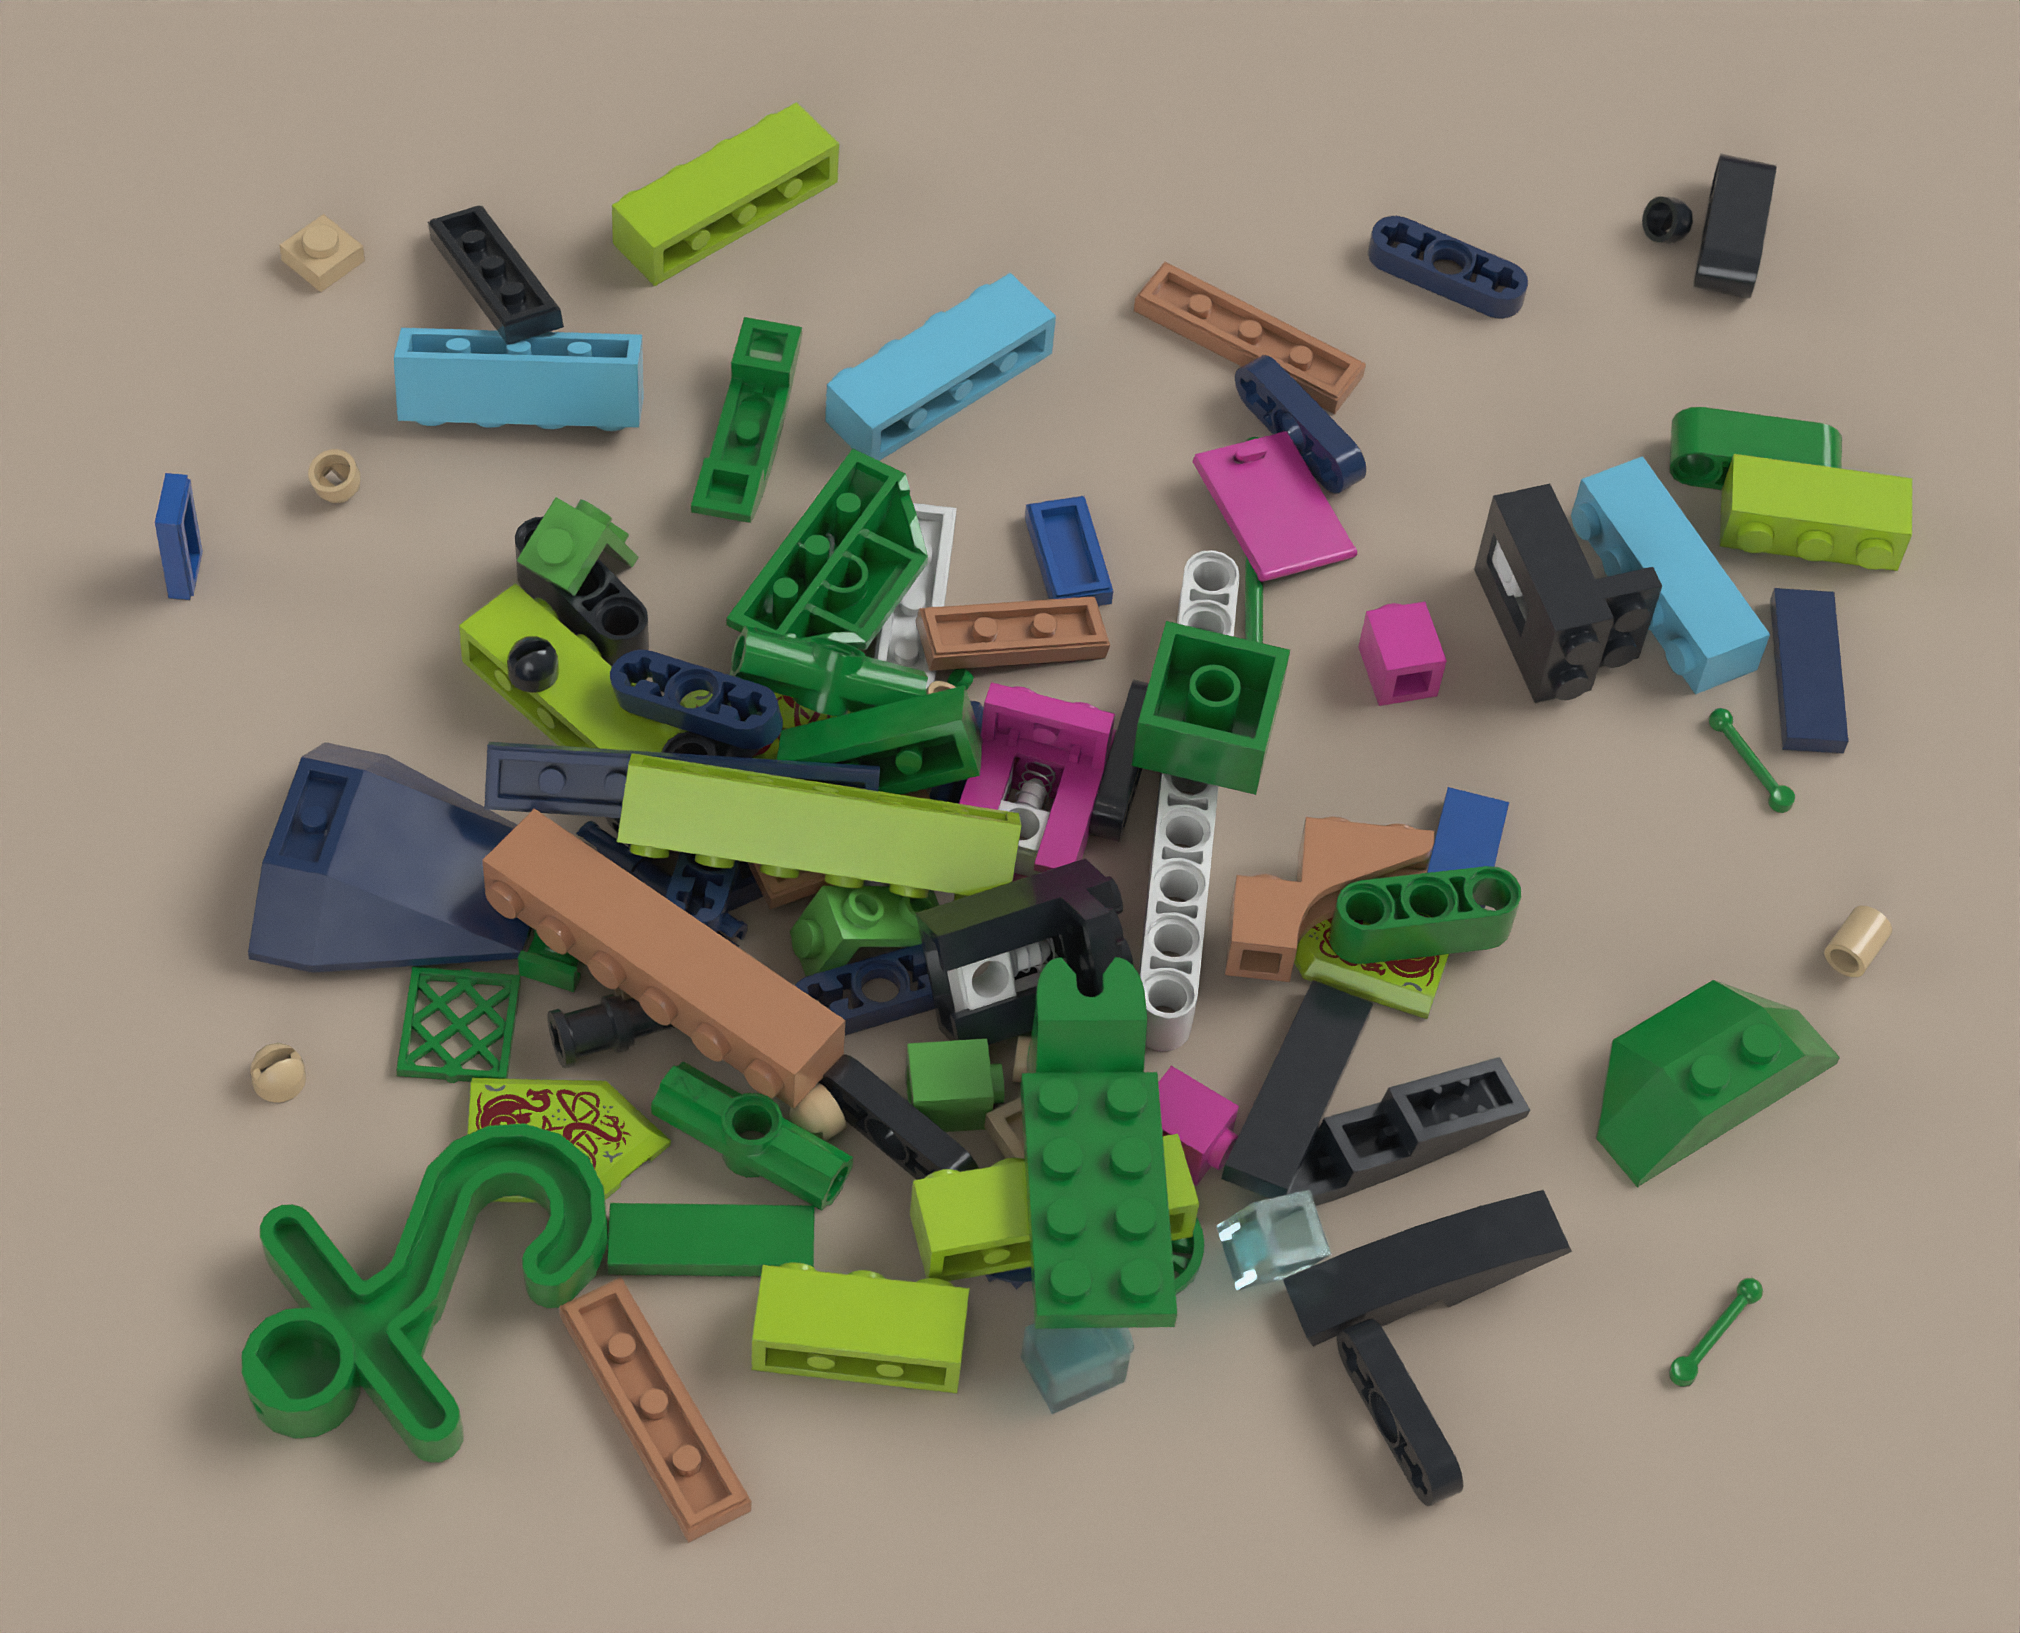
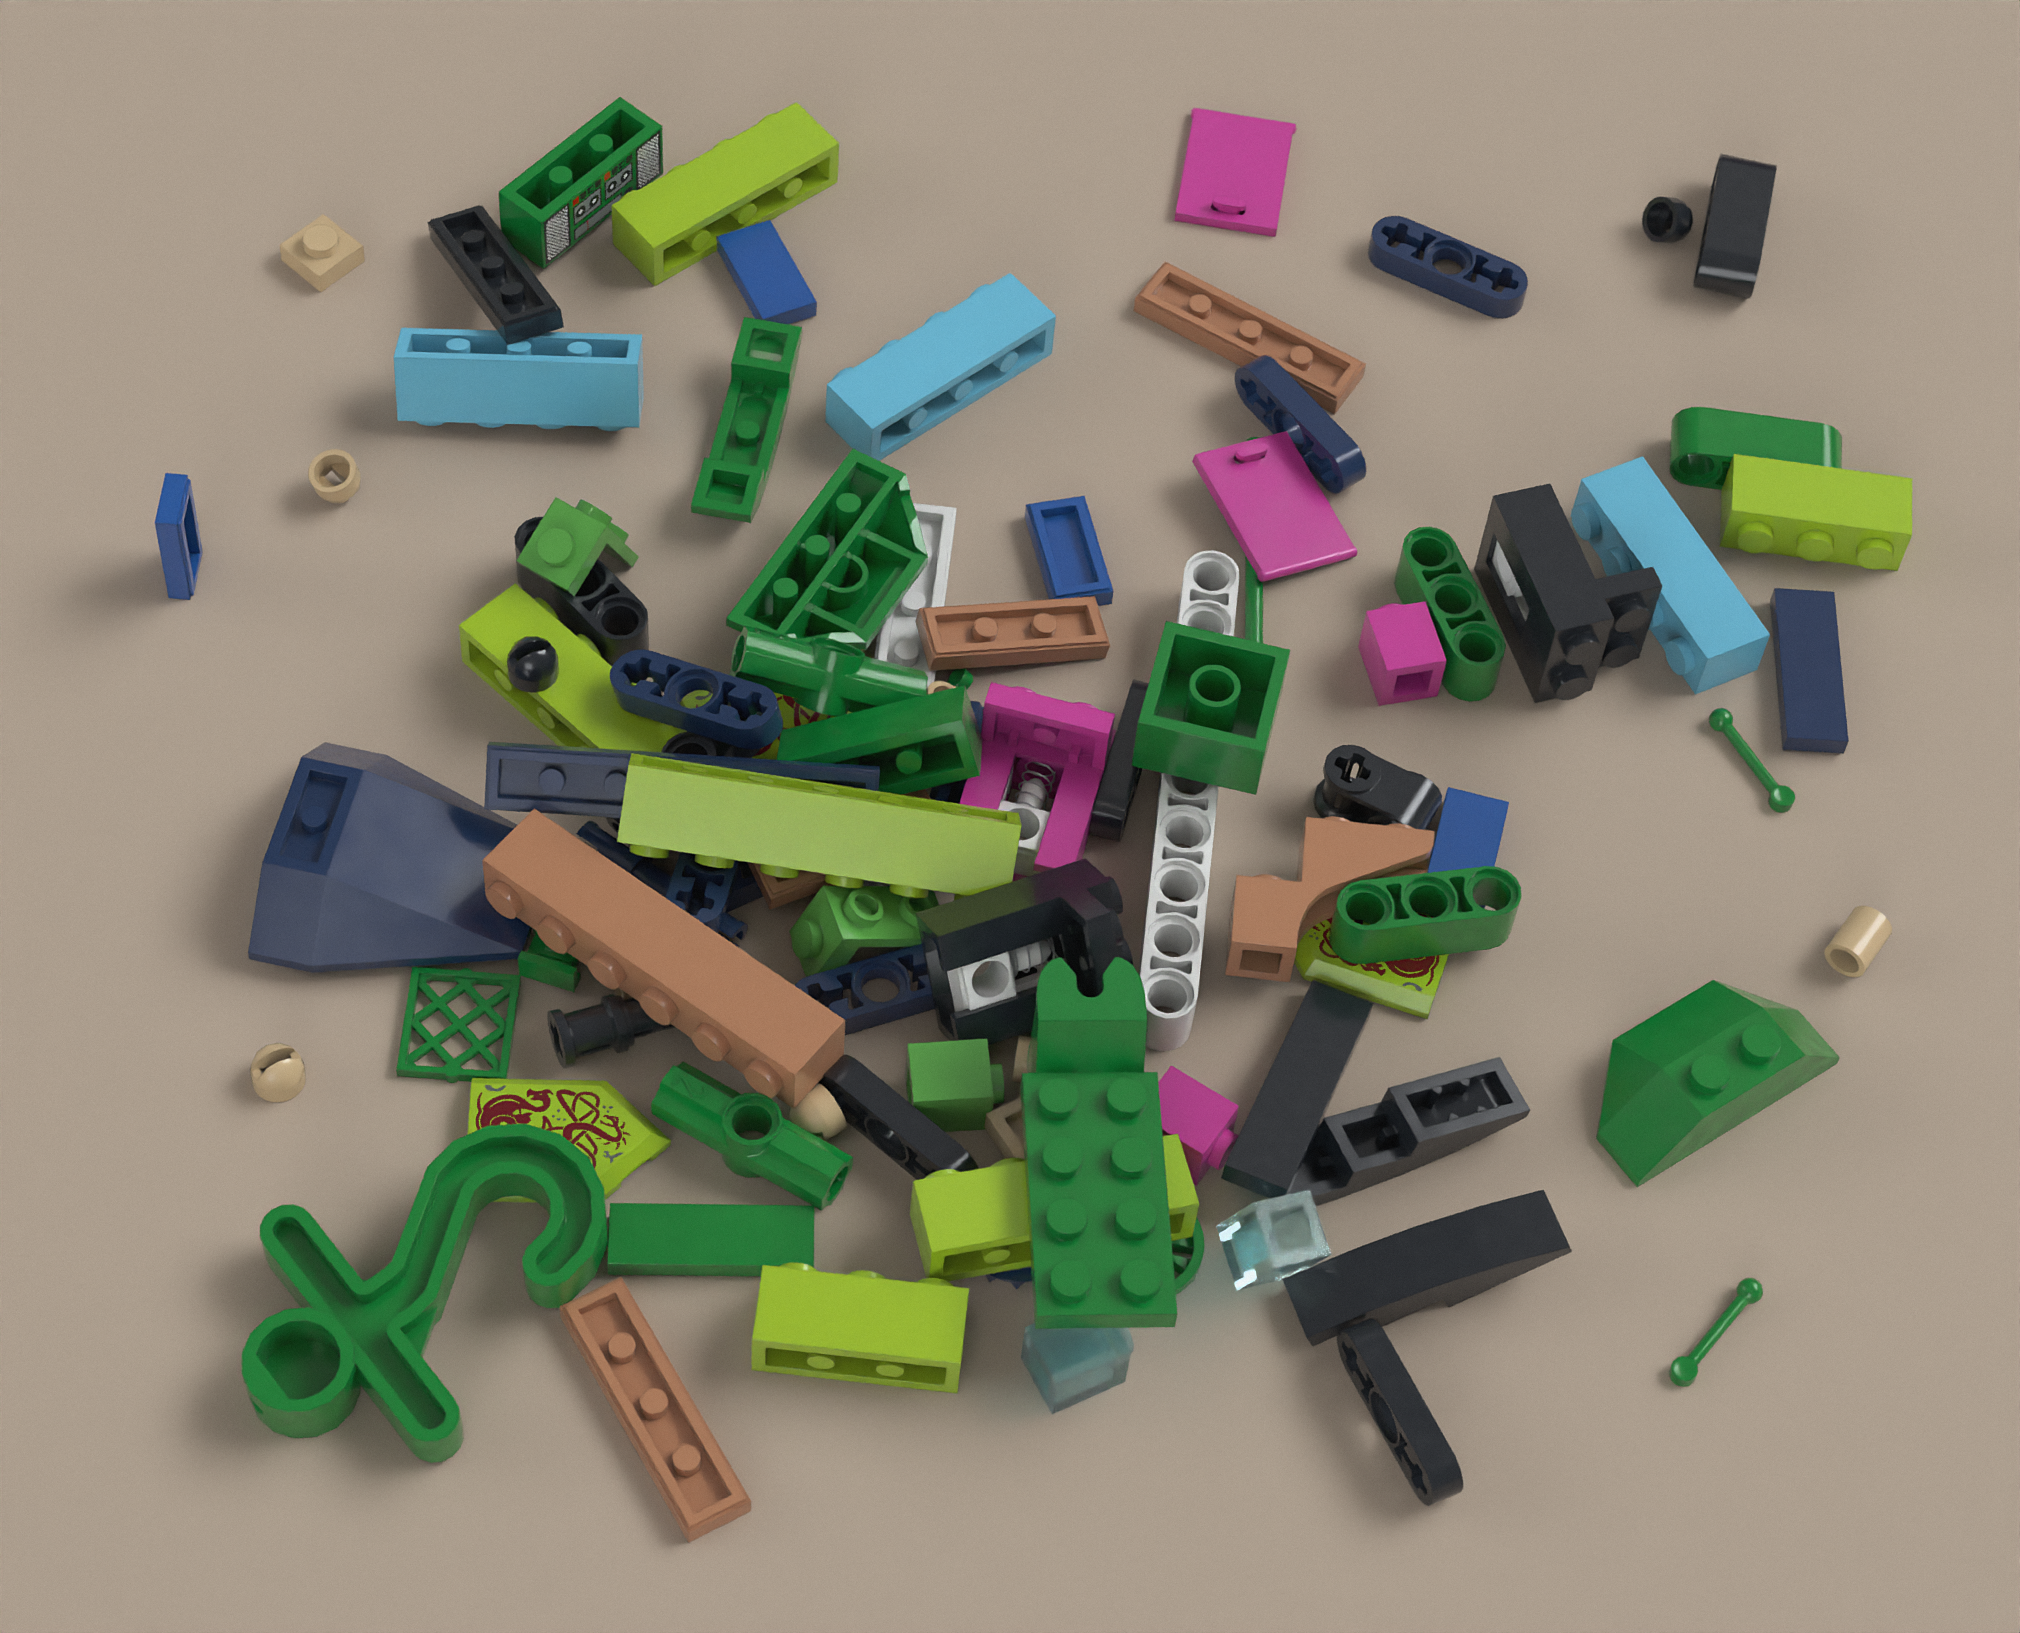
(579, 181): none -> green brick
(766, 274): none -> blue tile
(1236, 169): none -> dark pink container
(1379, 792): none -> black piece
(1471, 640): none -> green beam

